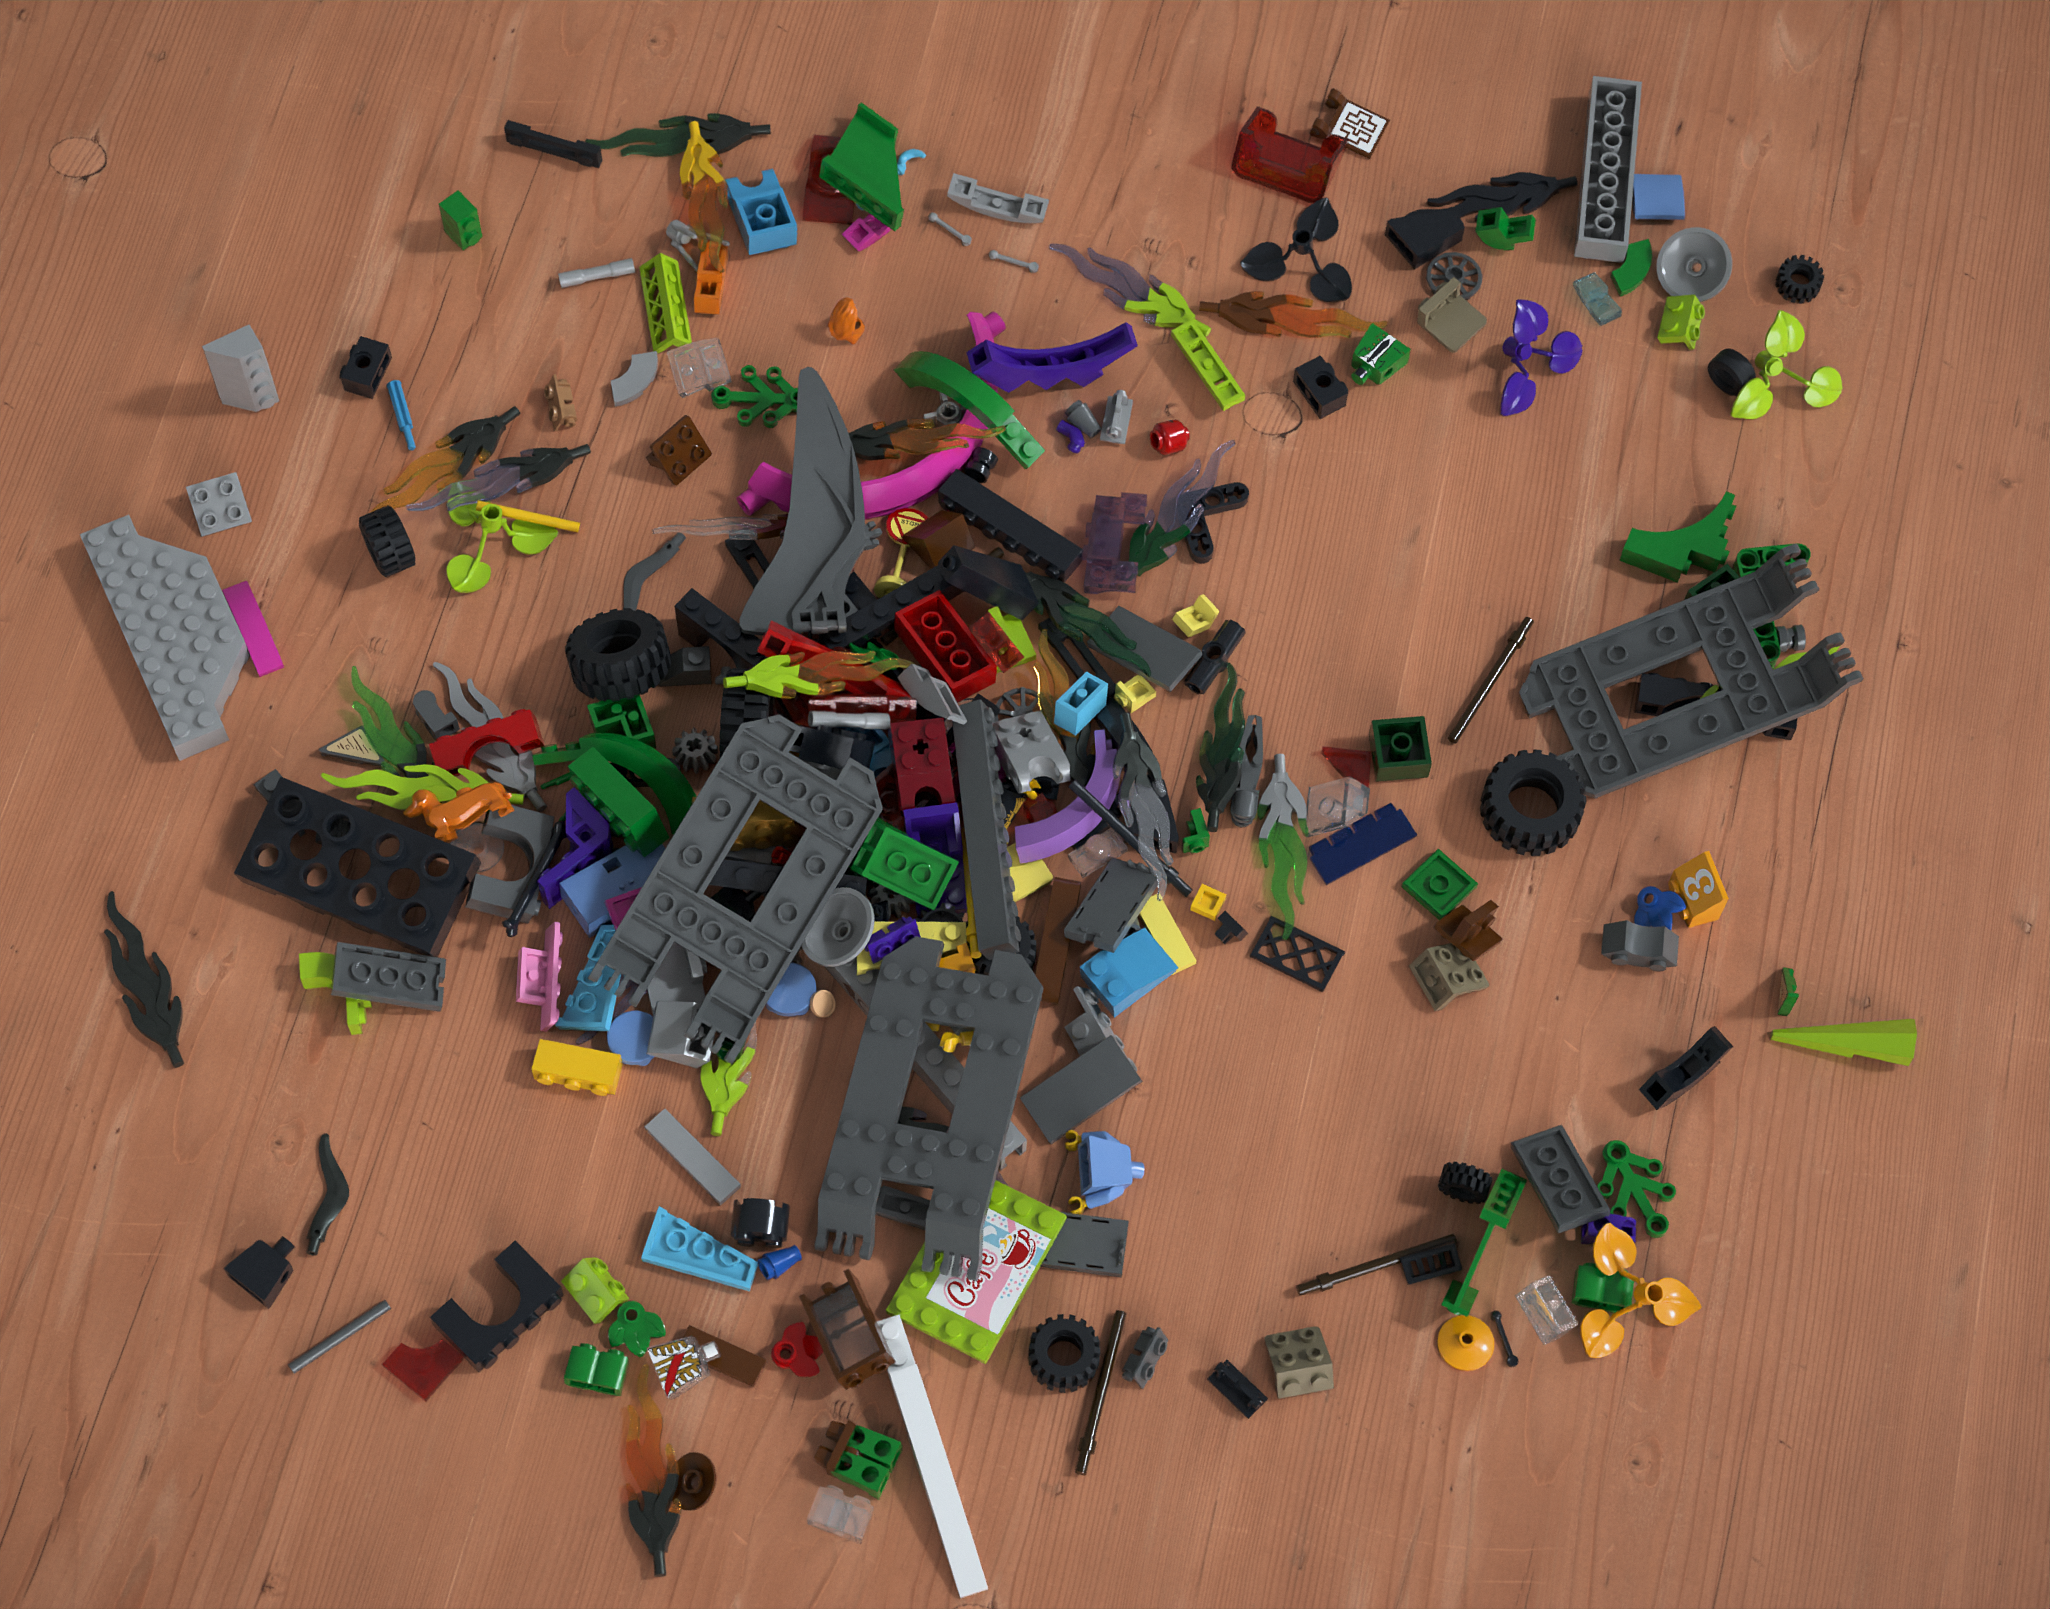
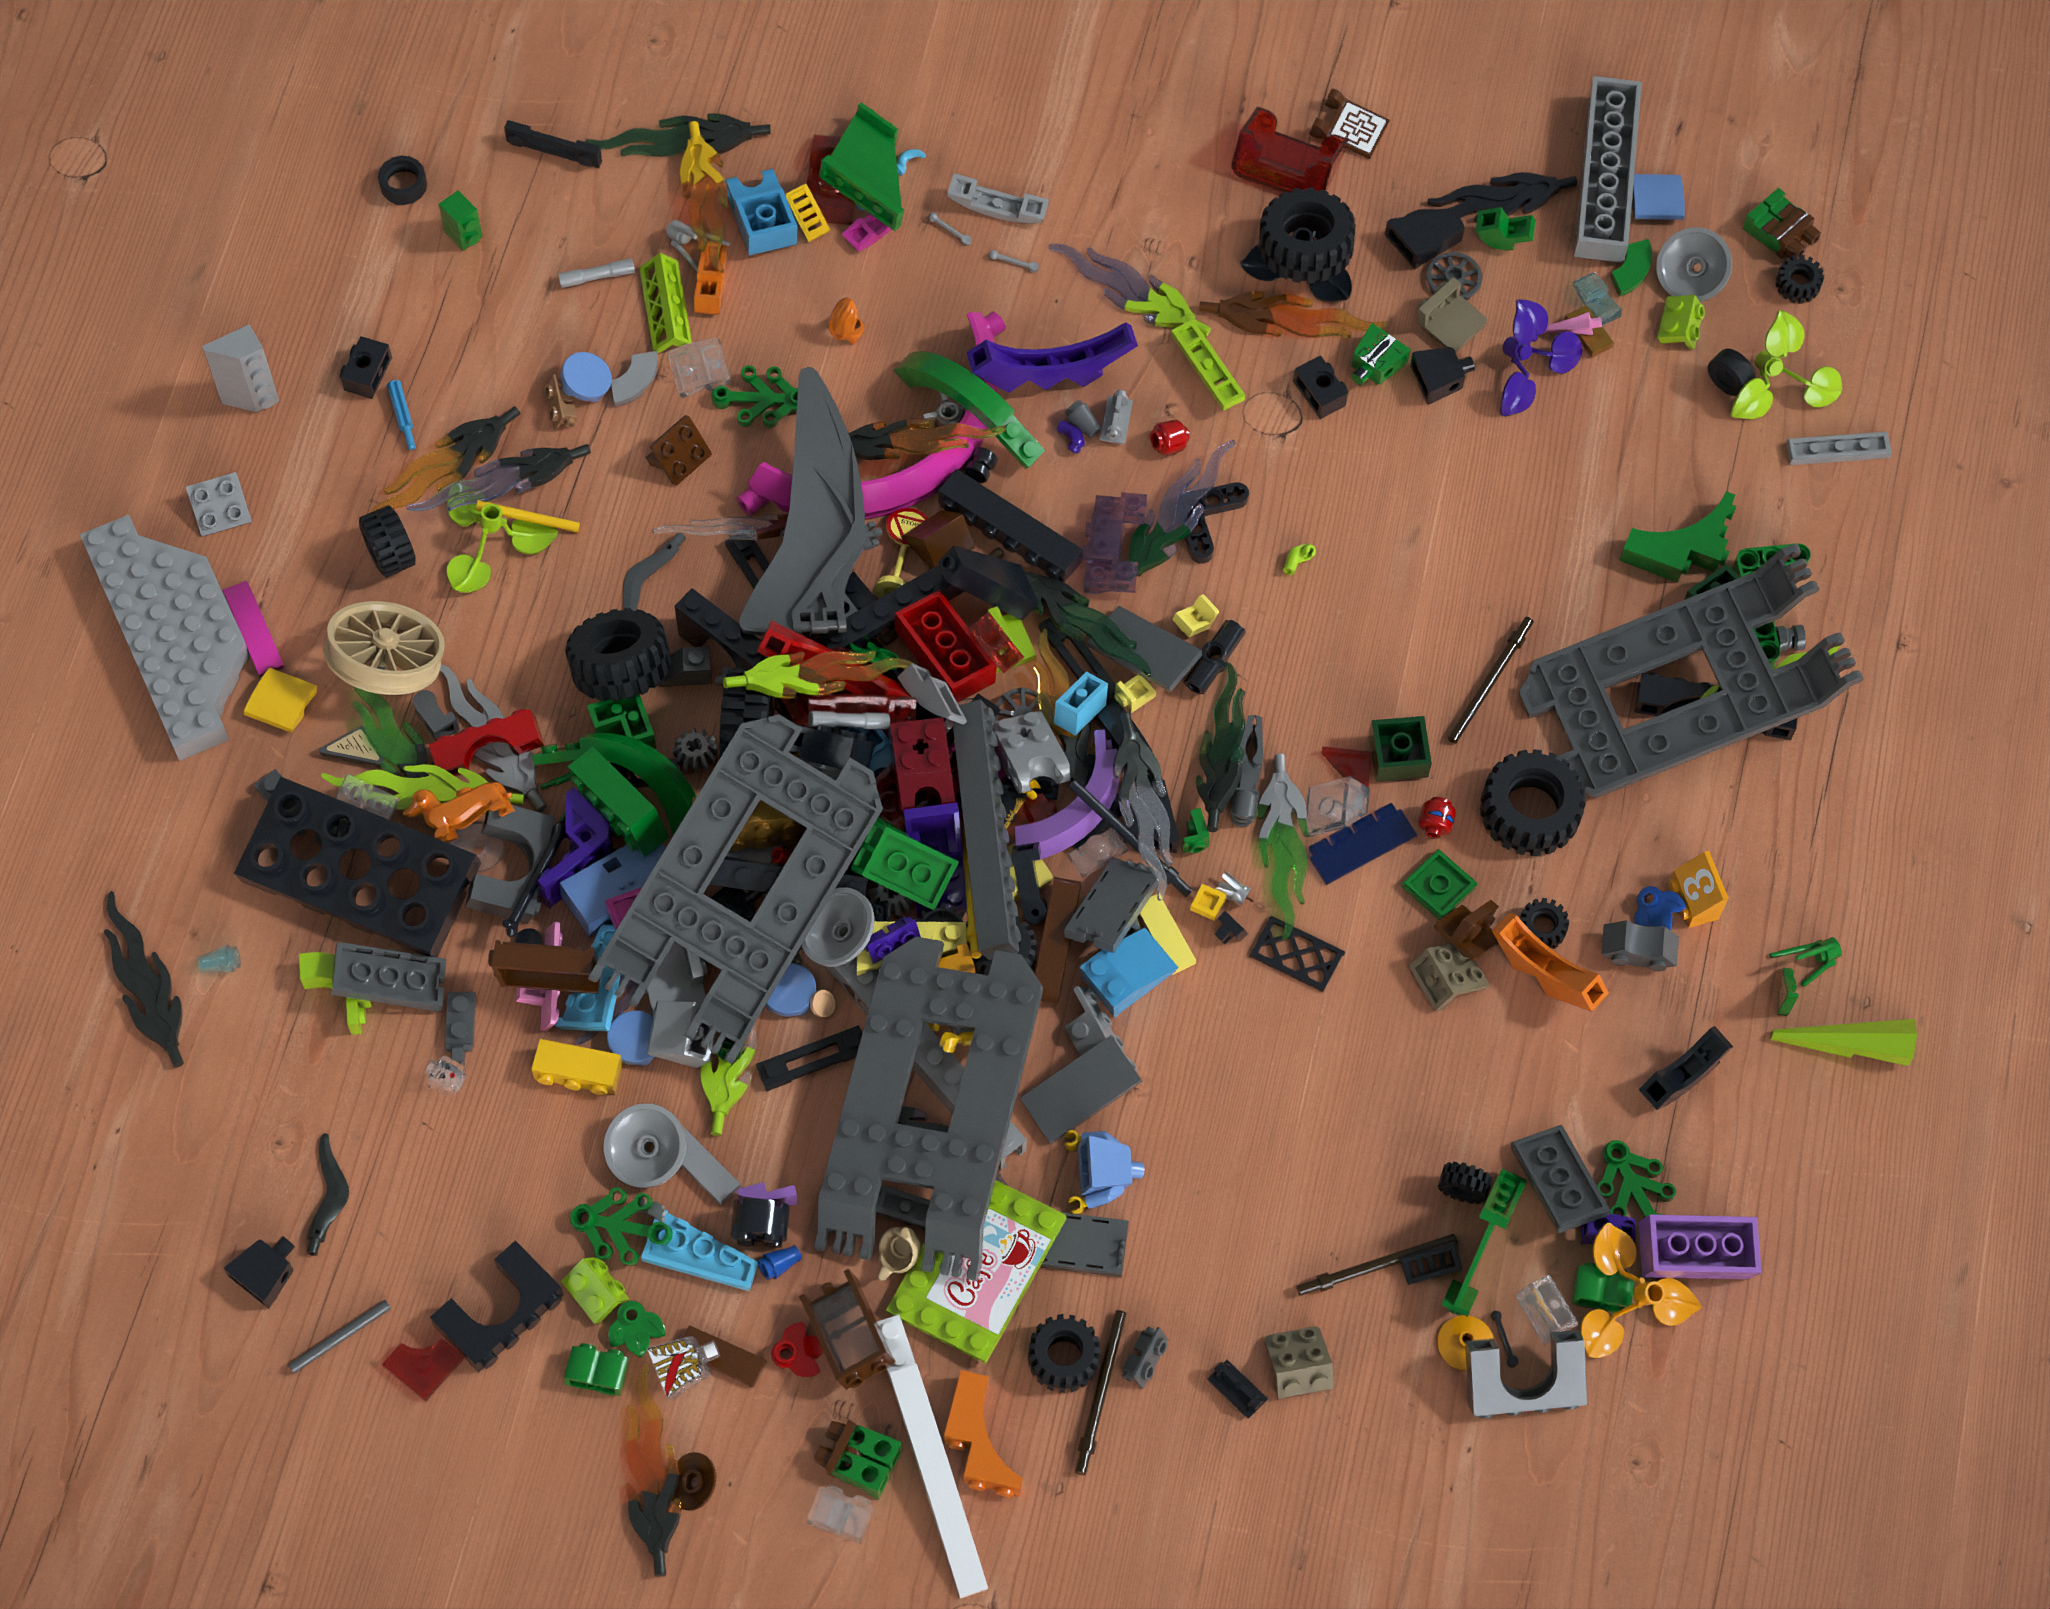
(221, 960): none -> clear light blue cone
(280, 700): none -> yellow slope
(367, 797): none -> clear slope
(384, 648): none -> tan wheel
(400, 164): none -> black tyre
(445, 1075): none -> clear head
(460, 1024): none -> dark grey hinge
(529, 936): none -> black piece
(544, 967): none -> reddish brown door
(585, 376): none -> medium blue tile
(616, 1225): none -> green plant
(628, 1140): none -> light grey dish
(656, 1211): none -> light grey piece
(775, 1071): none -> black container
(783, 1195): none -> medium lavender slope
(797, 194): none -> yellow slope
(898, 1251): none -> tan hair
(968, 1430): none -> orange arch
(1032, 903): none -> black leg
(1234, 891): none -> flat silver piece
(1298, 555): none -> lime arm
(1300, 258): none -> black tyre
(1437, 817): none -> red head
(1440, 372): none -> black torso
(1550, 911): none -> black tyre
(1554, 973): none -> orange arch
(1562, 1386): none -> arch
(1579, 325): none -> bright pink piece
(1595, 343): none -> pearl gold tile
(1699, 1247): none -> medium lavender brick
(1781, 225): none -> hips
(1823, 951): none -> green plant
(1838, 448): none -> light grey tile

